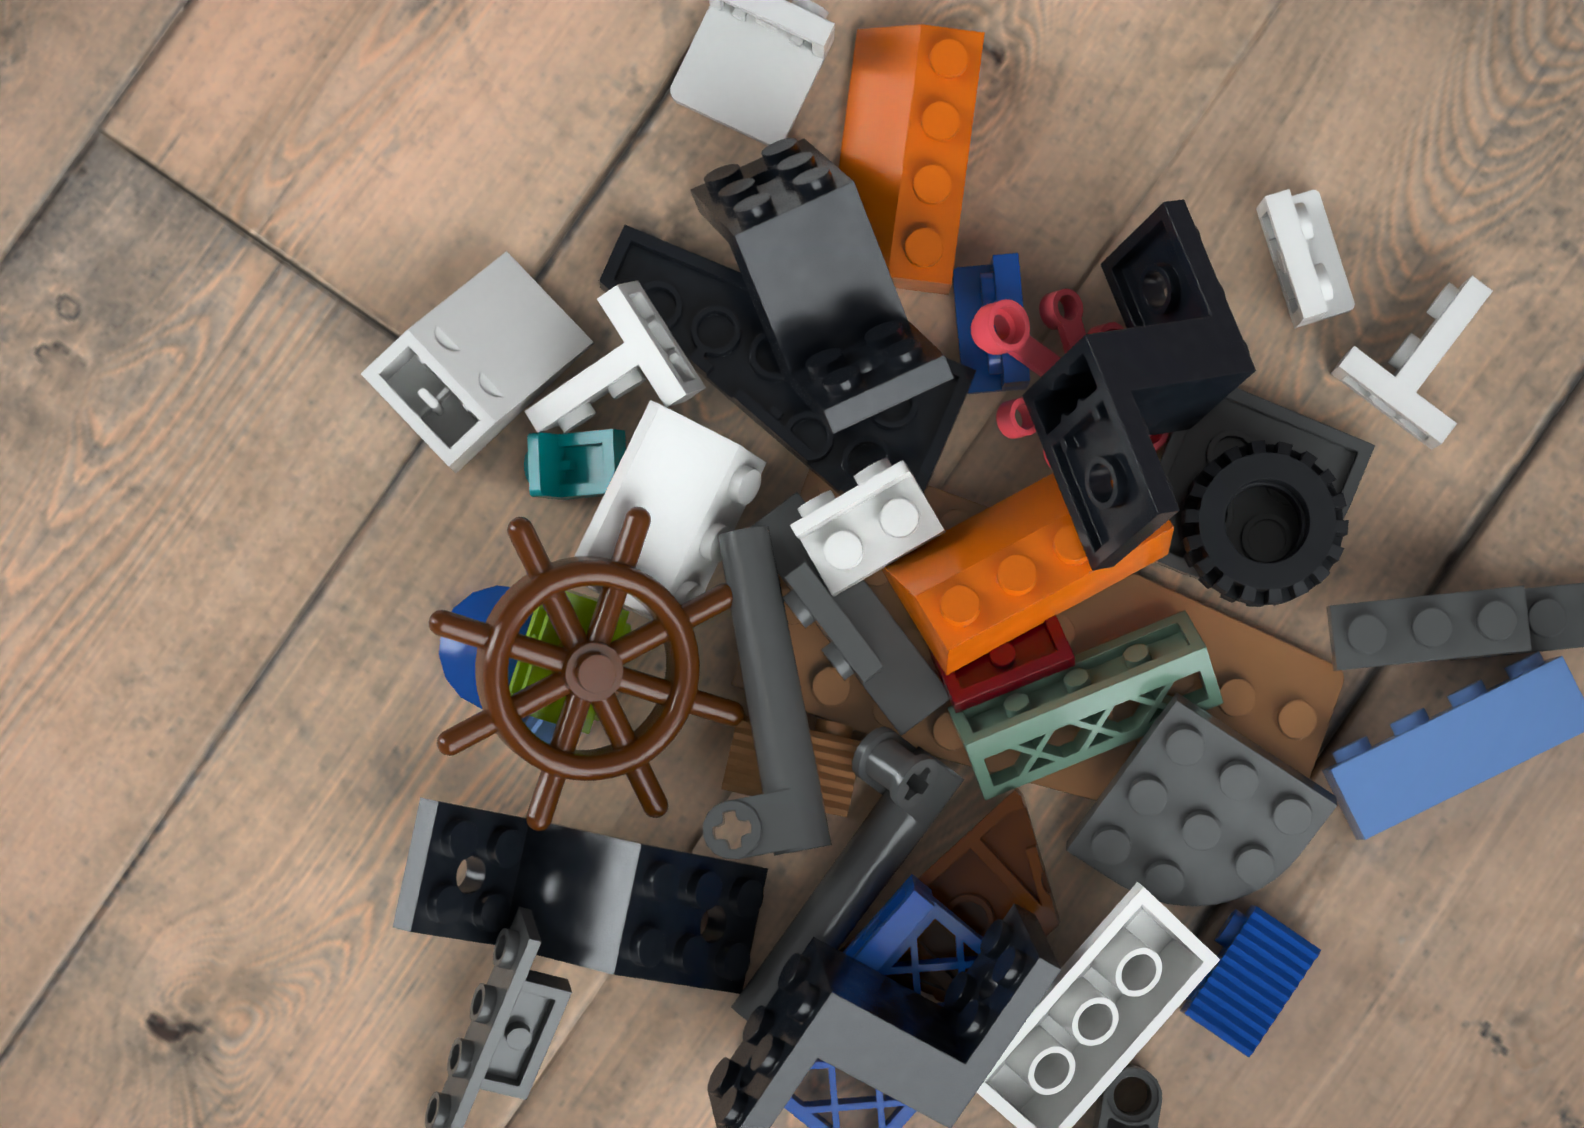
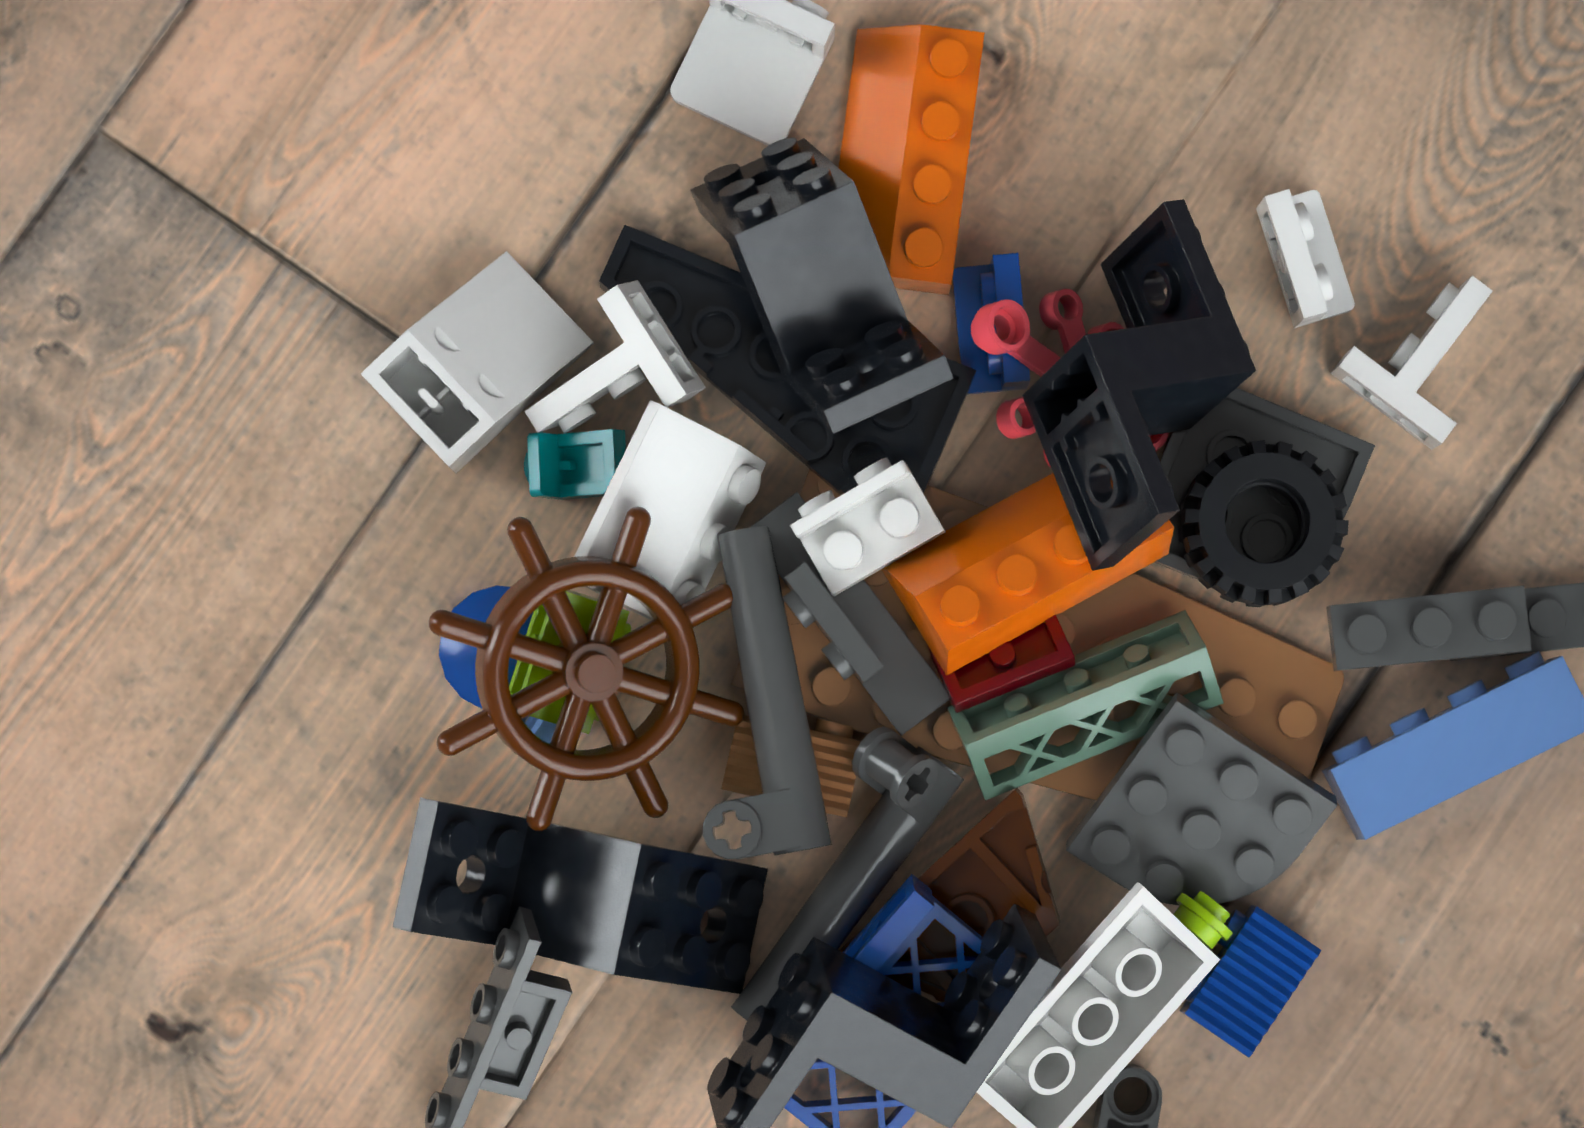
(1203, 918): none -> lime plate

